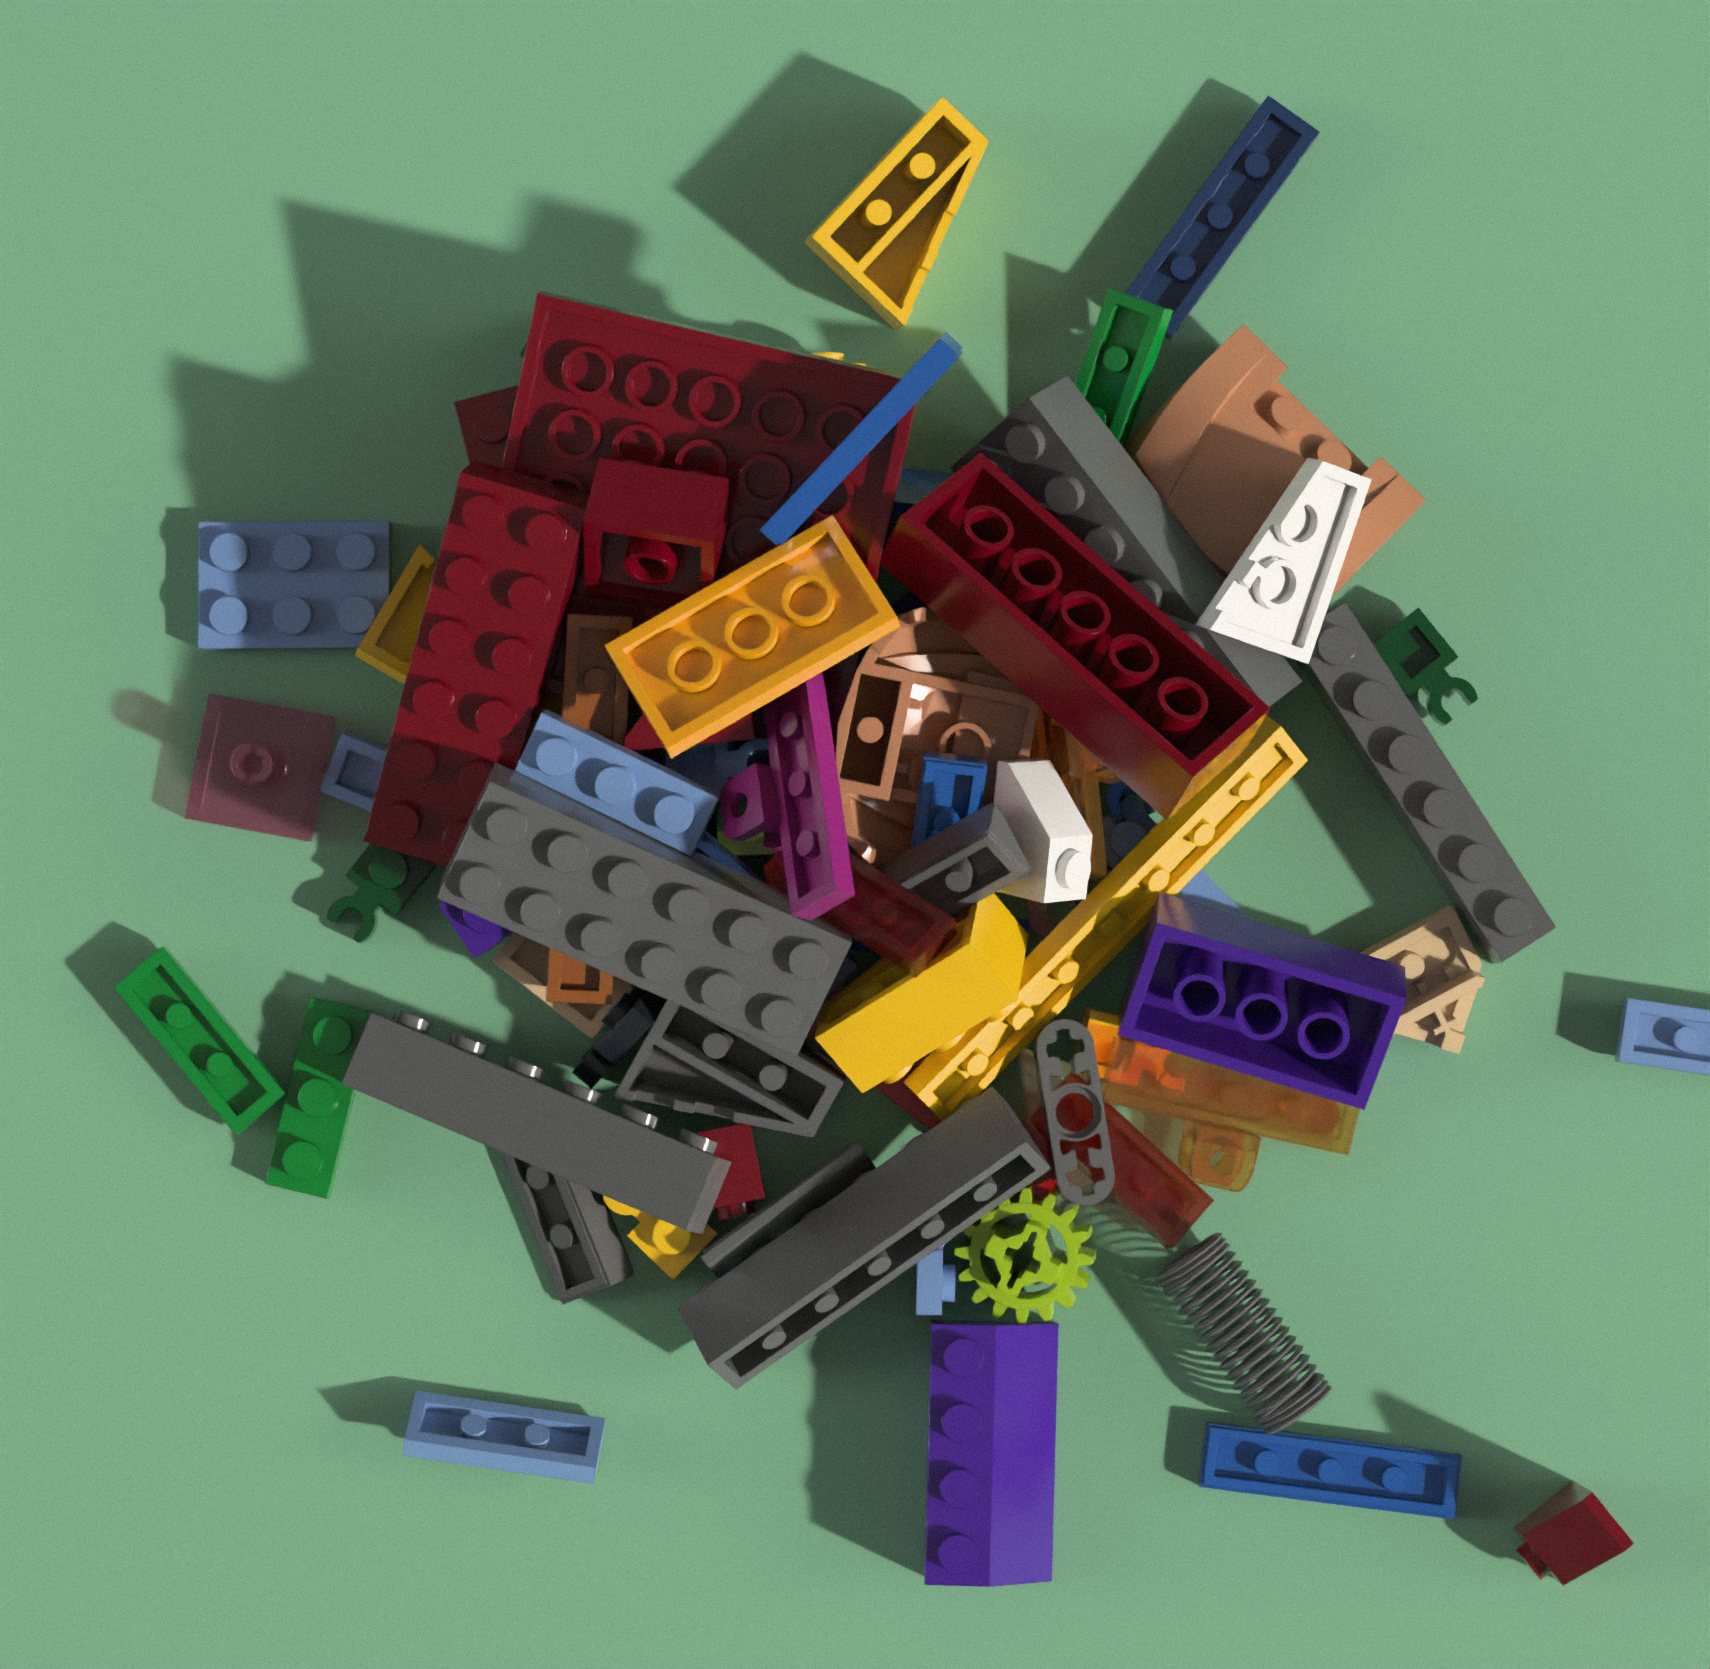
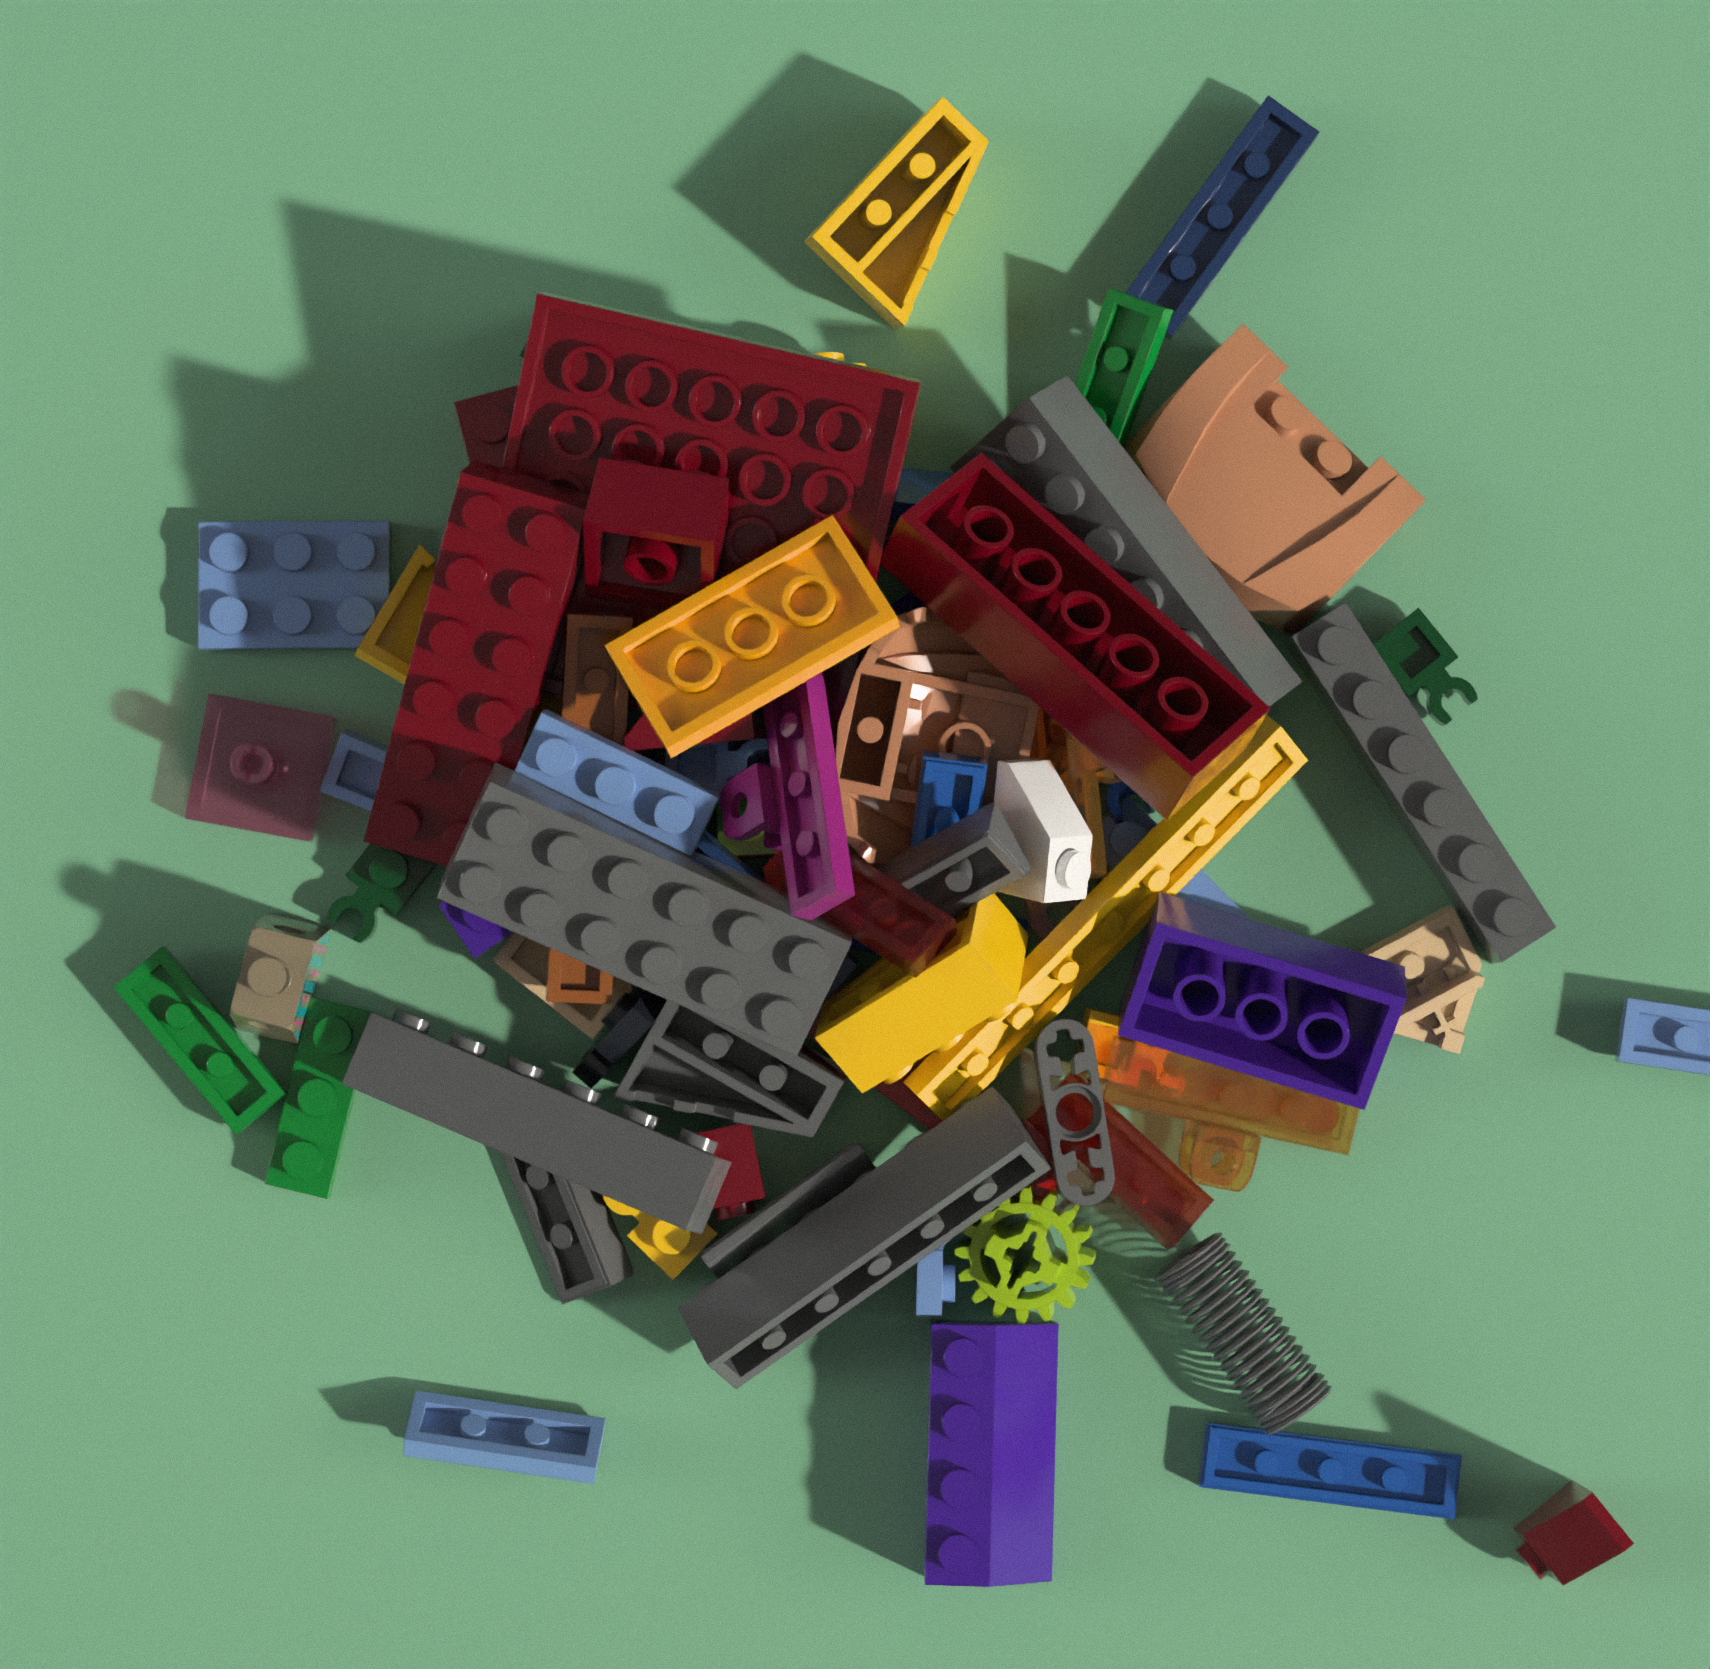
(278, 977): none -> dark tan torso
(862, 439): blue tile -> none
(1292, 564): white wing -> none

